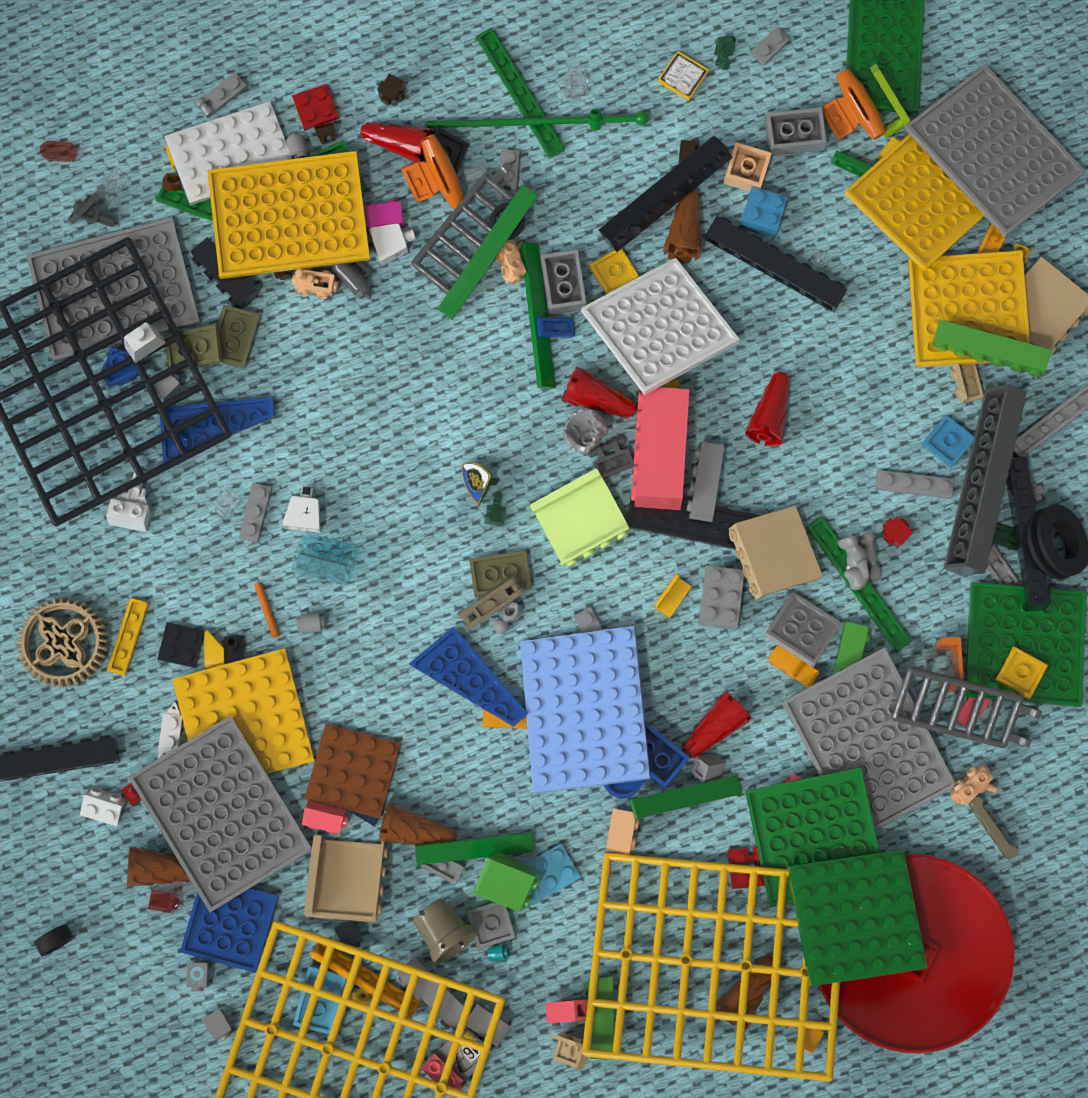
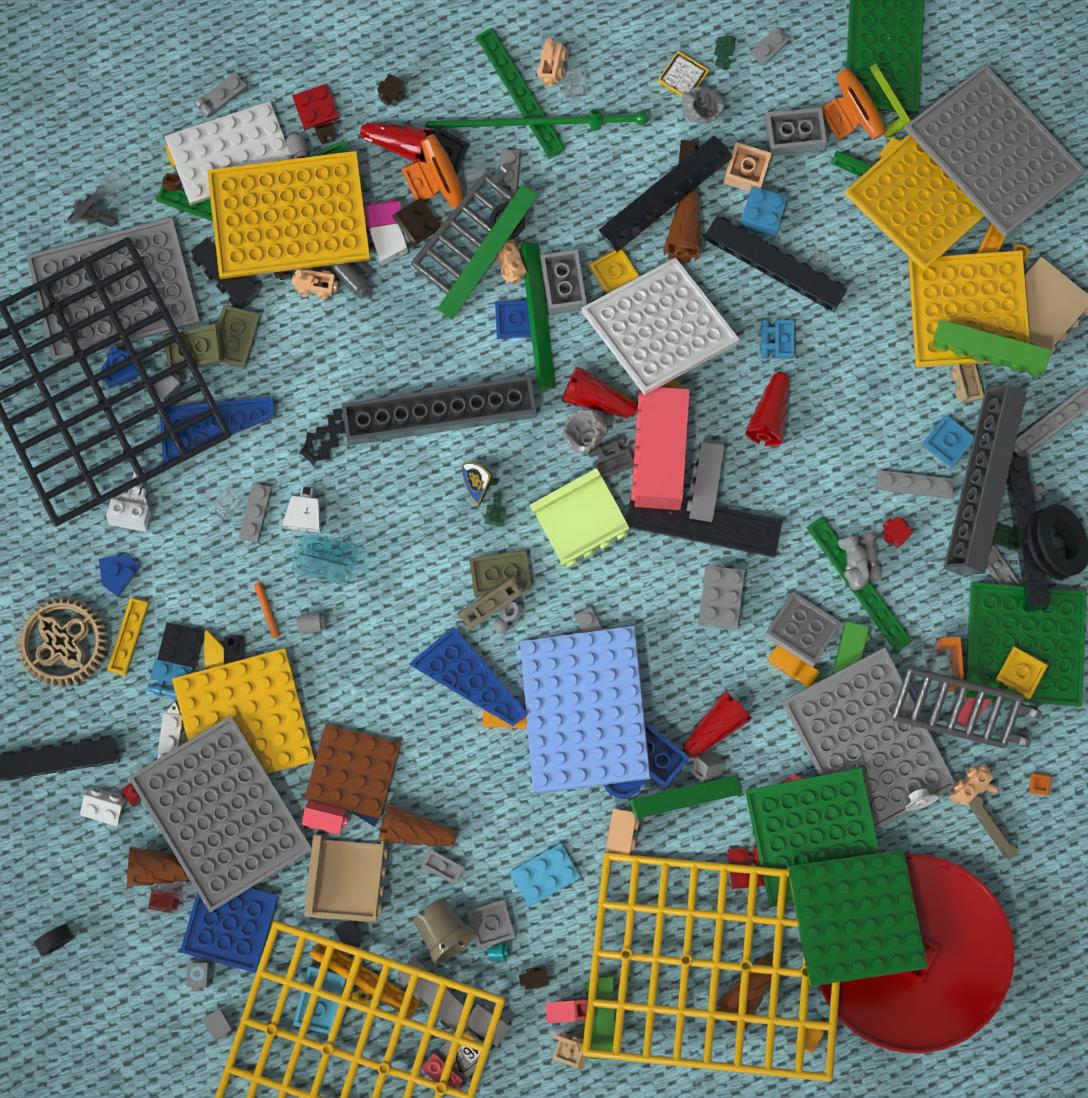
(58, 151): clear red tile -> none
(117, 572): none -> blue plate
(143, 341): white torso -> none
(165, 672): none -> dark azure plate
(324, 453): none -> black piece
(417, 221): none -> dark brown plate
(439, 410): none -> dark grey brick
(473, 848): green tile -> none
(507, 882): bright green slope -> none
(512, 319): none -> blue tile
(534, 978): none -> dark brown brick
(552, 62): none -> light nougat brick
(555, 327): blue plate -> none
(672, 596): yellow panel -> none
(702, 109): none -> light grey hair
(775, 552): tan panel -> none
(783, 339): none -> dark azure plate
(920, 799): none -> white piece
(1039, 784): none -> orange tile

